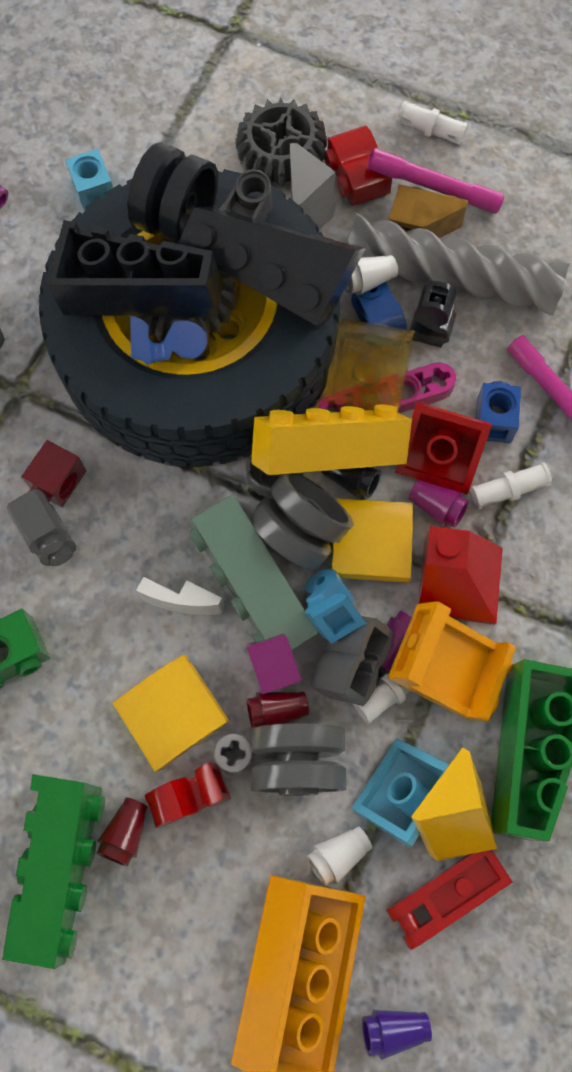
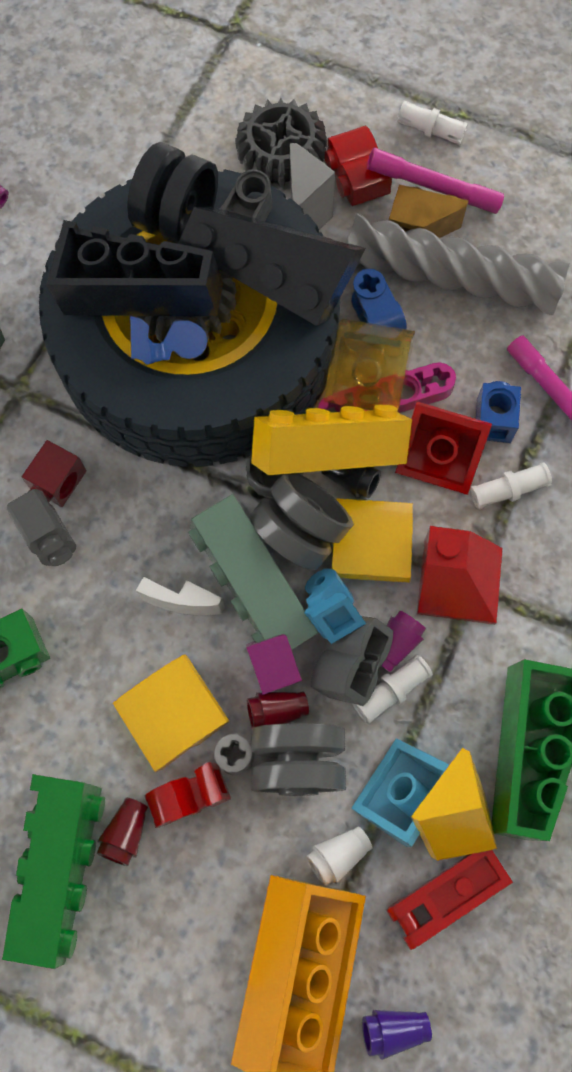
(89, 176): medium azure brick -> none
(371, 273): white cone -> none
(434, 314): black leg -> none
(440, 503): magenta cone -> none
(451, 663): light orange panel -> none

